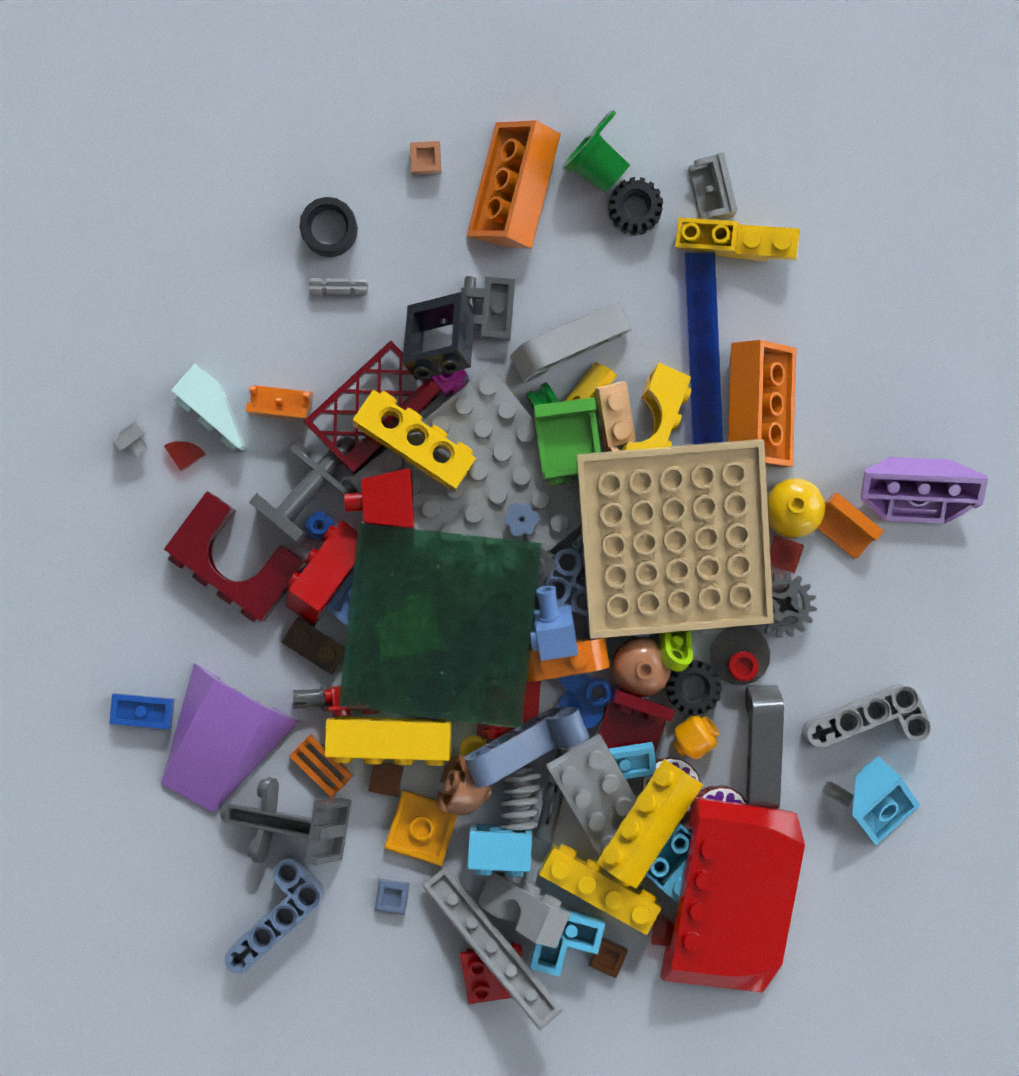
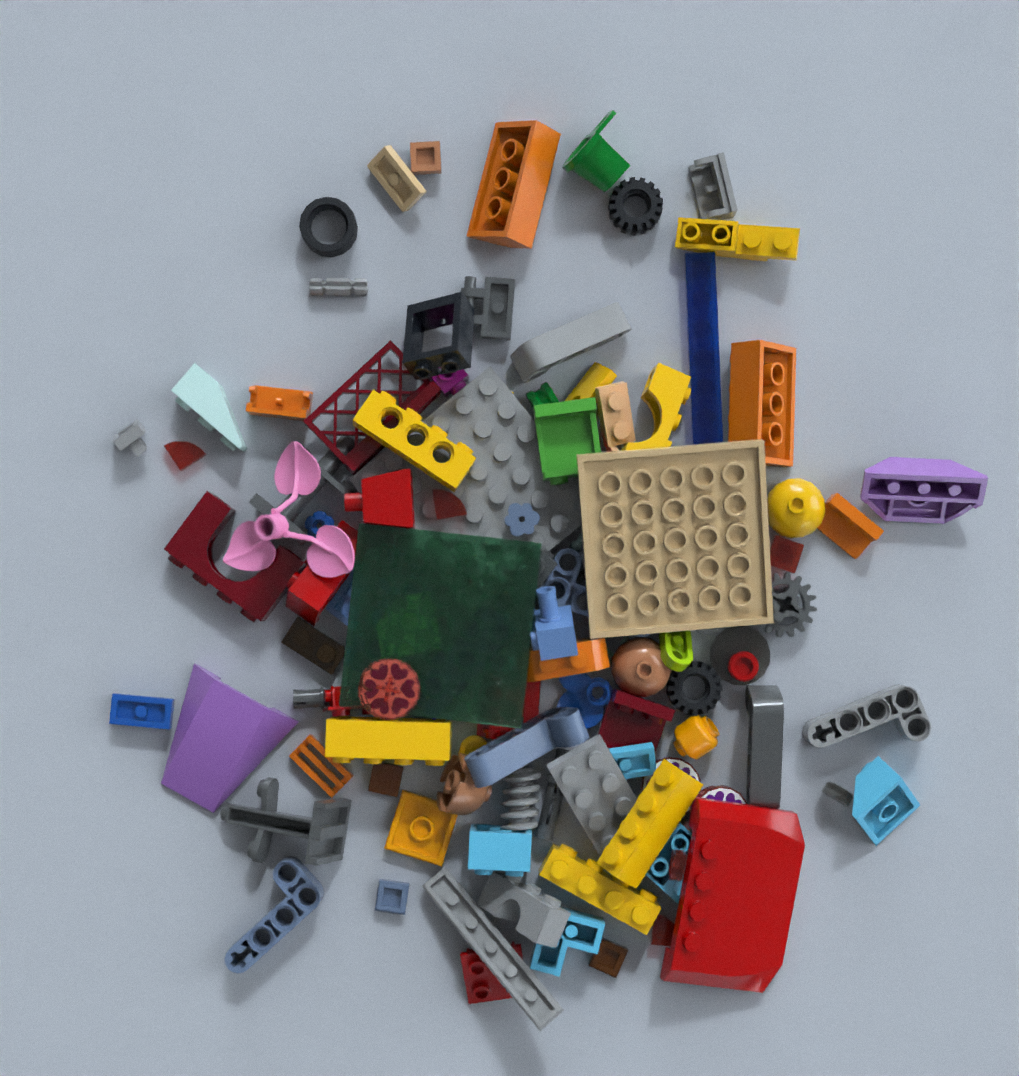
(251, 545): none -> bright pink plant
(389, 689): none -> clear red tile
(396, 178): none -> tan plate
(447, 505): none -> clear red tile
(677, 865): none -> clear red tile

